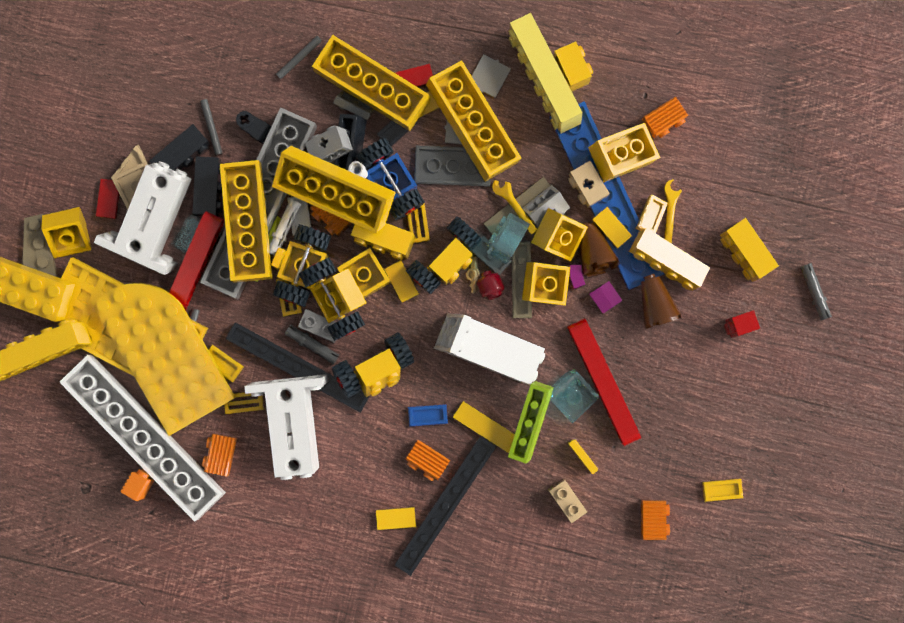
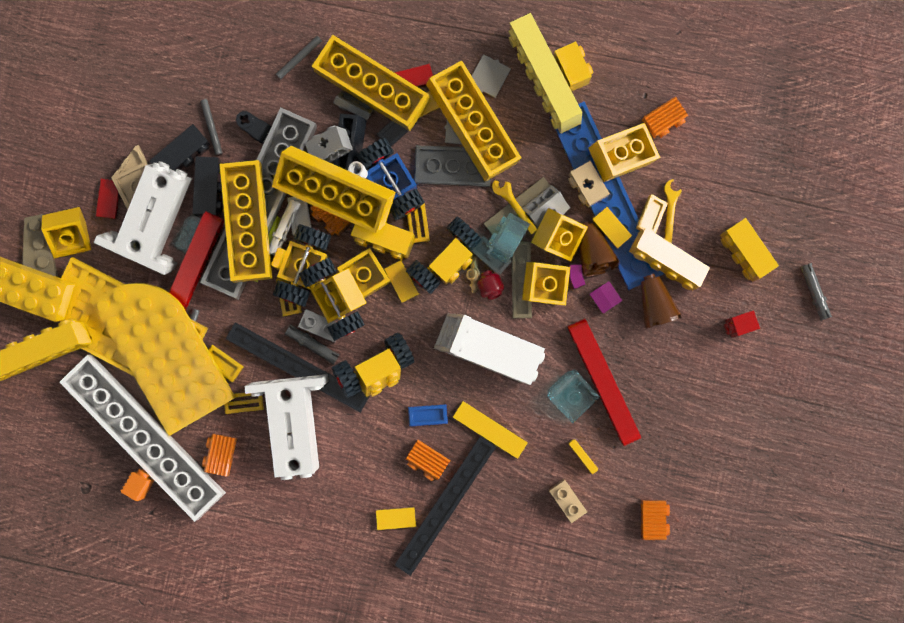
(530, 422): lime brick -> none
(722, 490): yellow tile -> none

